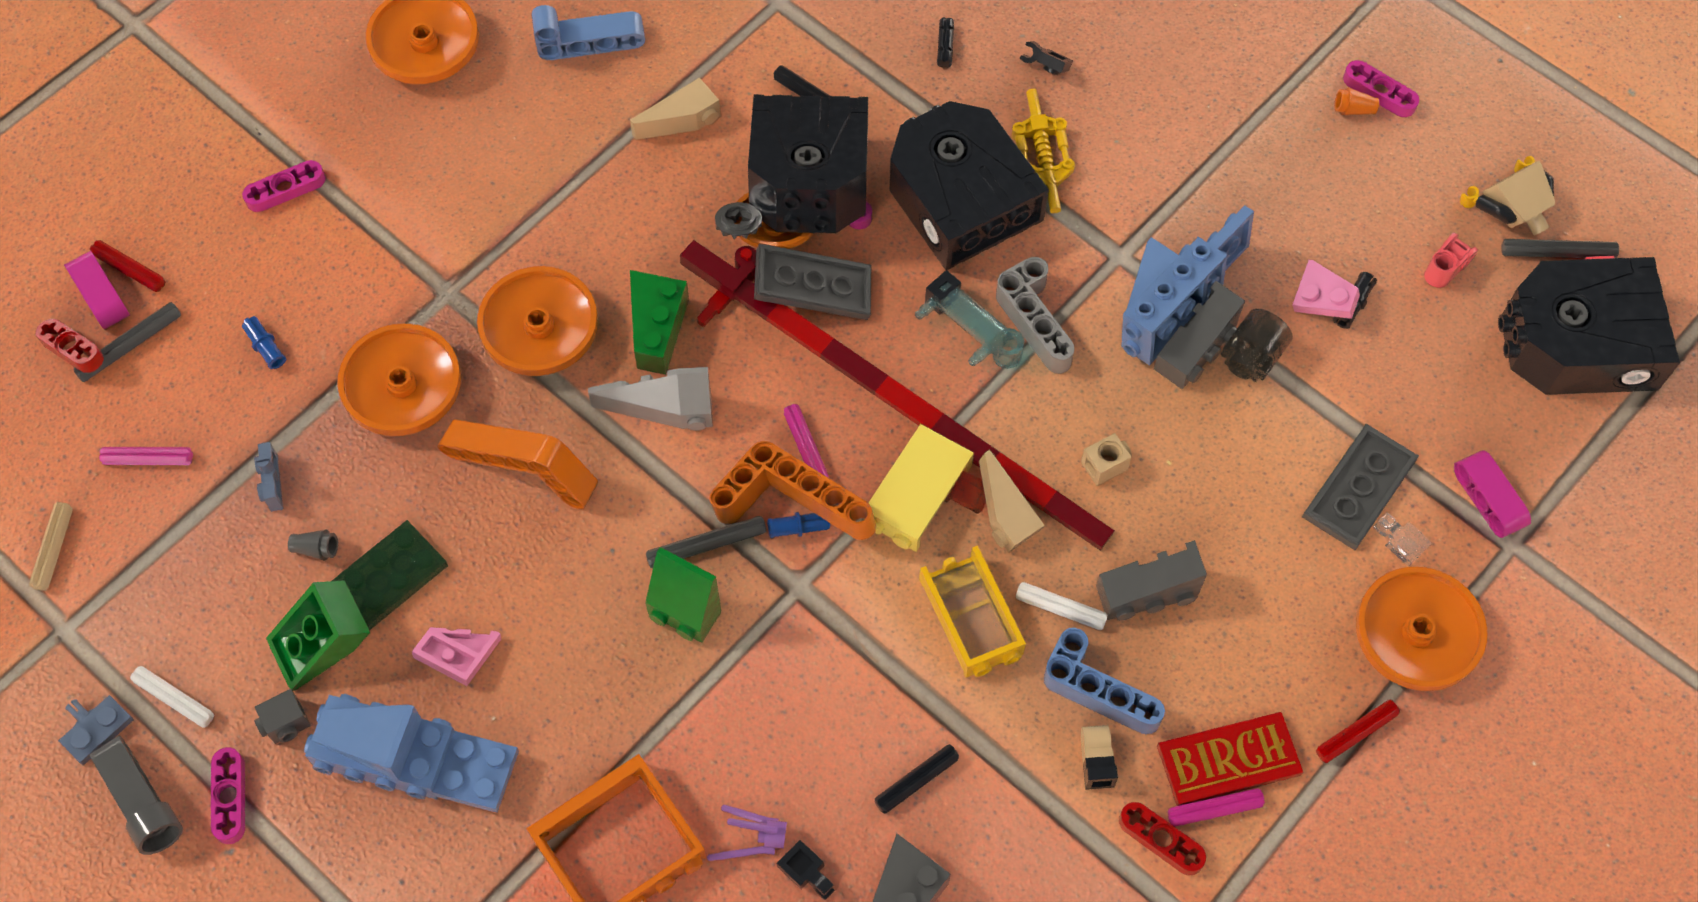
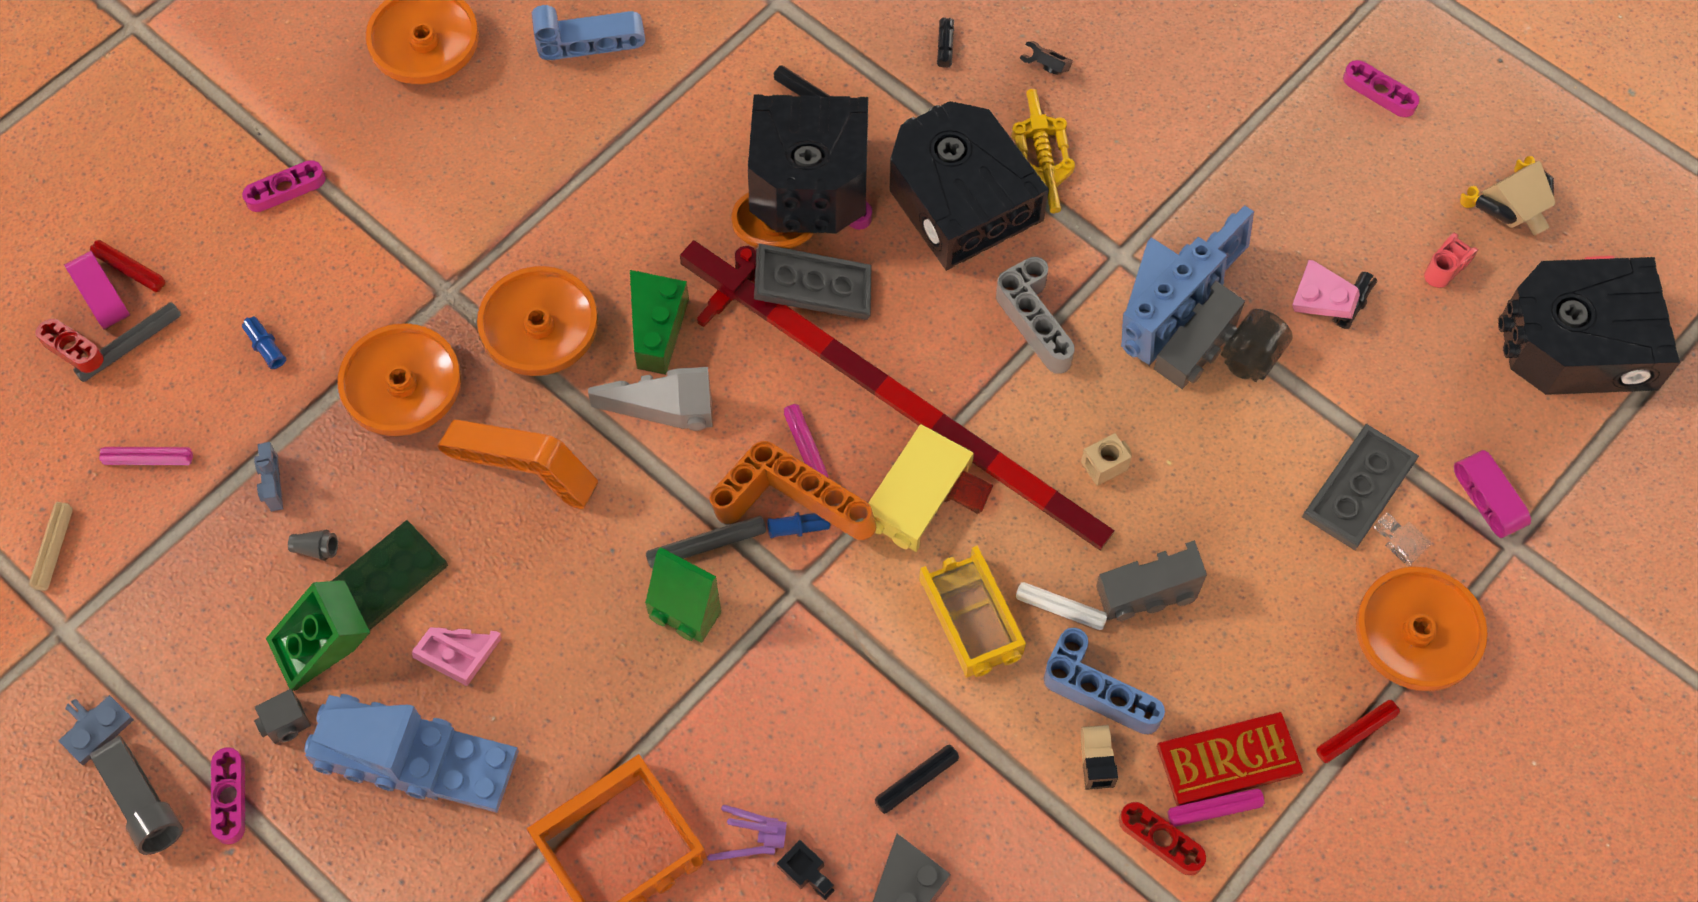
(172, 696): white axle -> none
(678, 113): tan slope -> none
(730, 213): dark grey gear -> none
(947, 296): clear light blue piece -> none
(1008, 510): tan slope -> none
(1355, 102): orange cone -> none
(1558, 248): dark grey axle -> none

